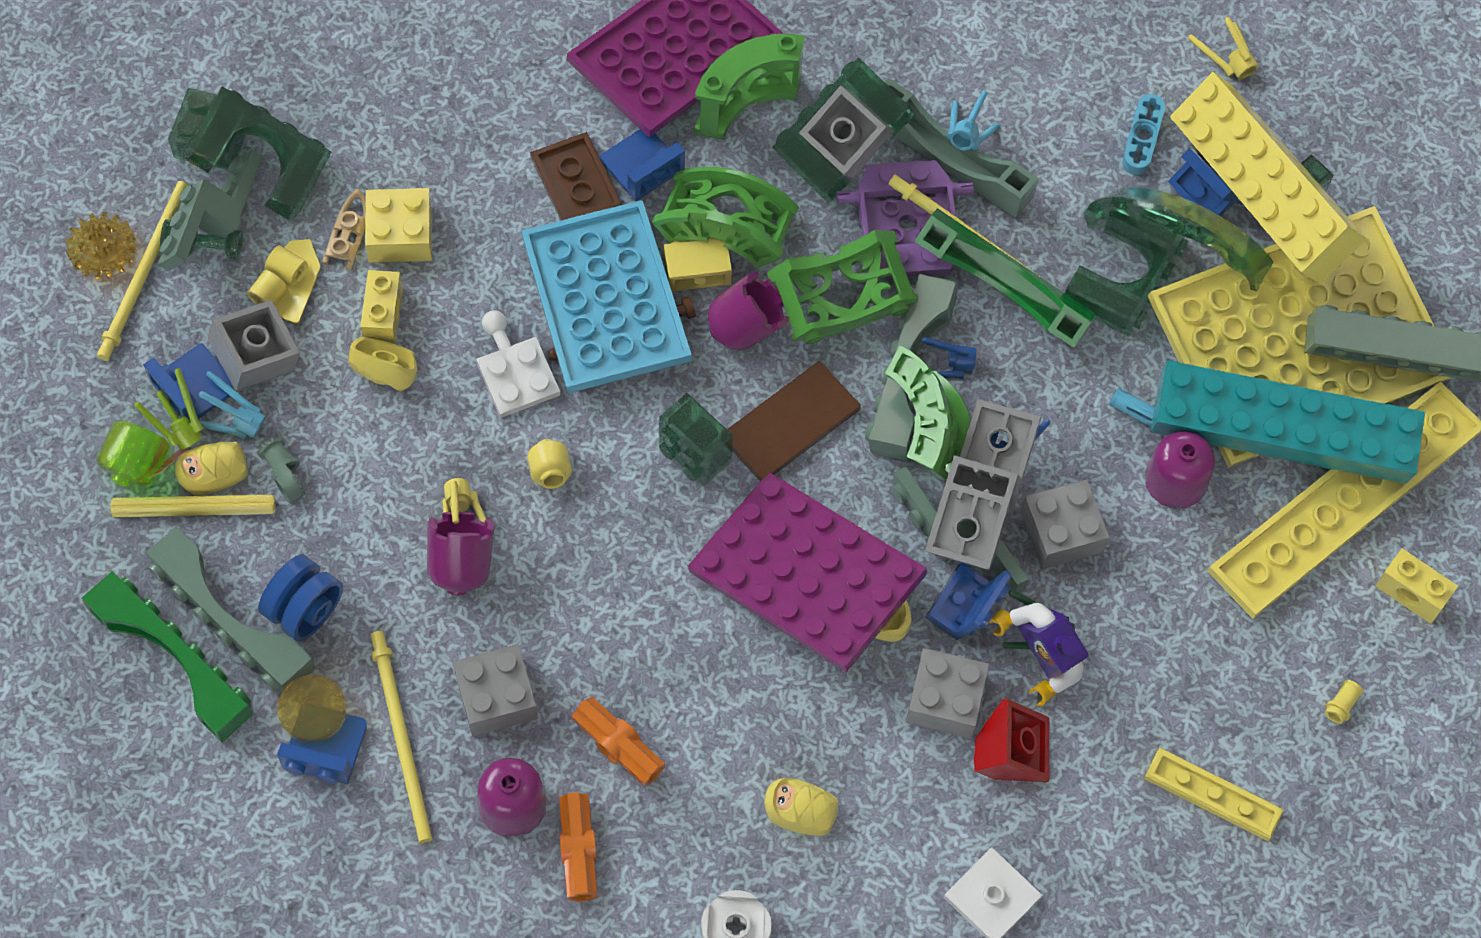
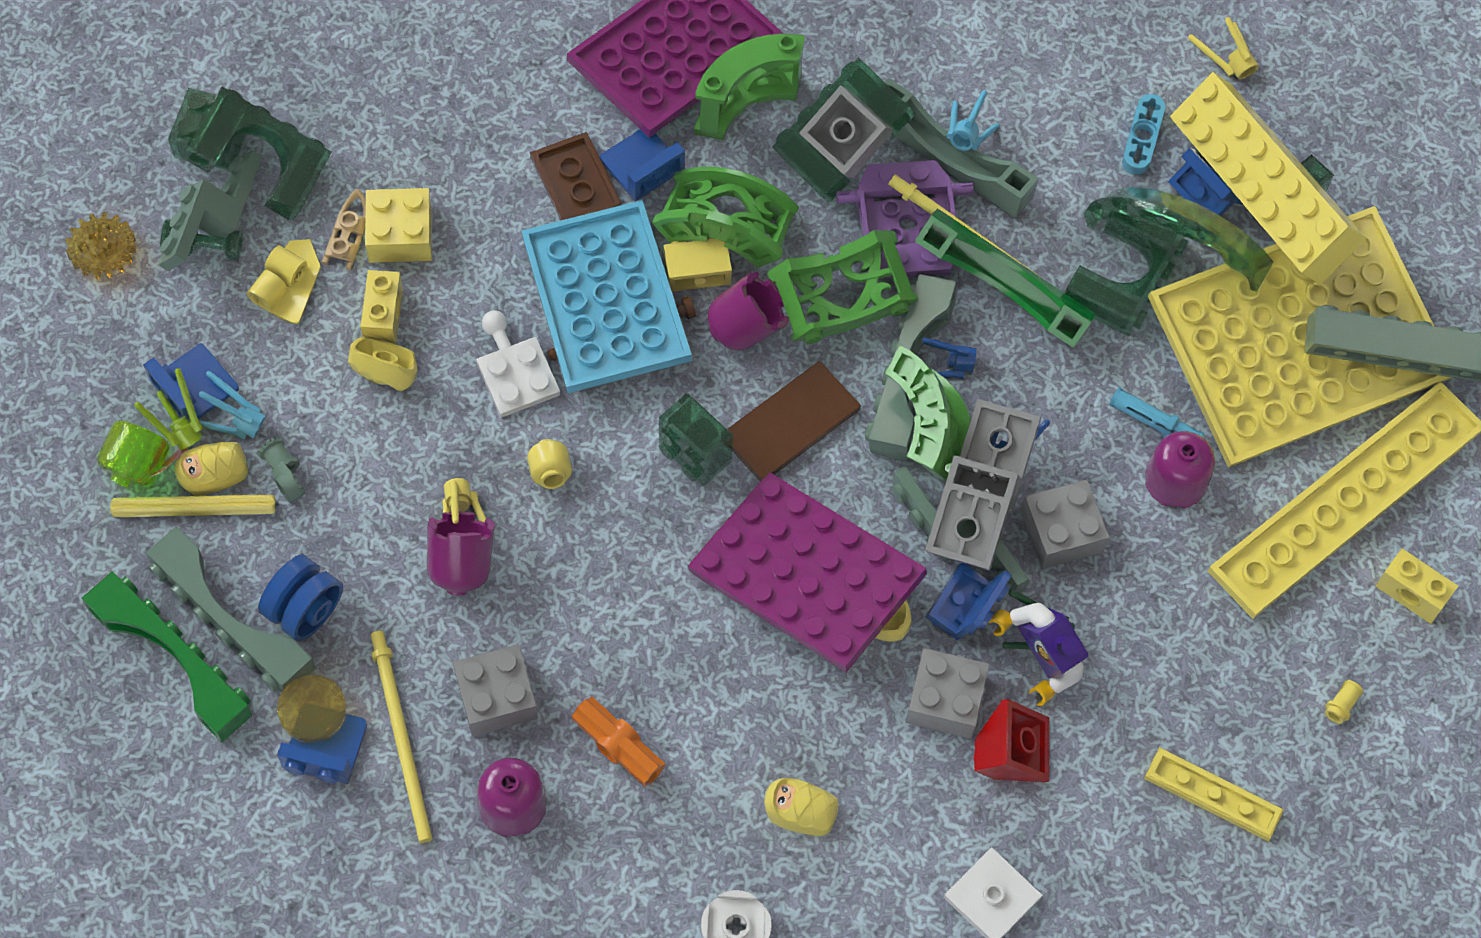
(112, 337): light yellow bar -> none
(253, 345): light grey brick -> none
(578, 847): orange piece -> none
(1289, 422): teal brick -> none

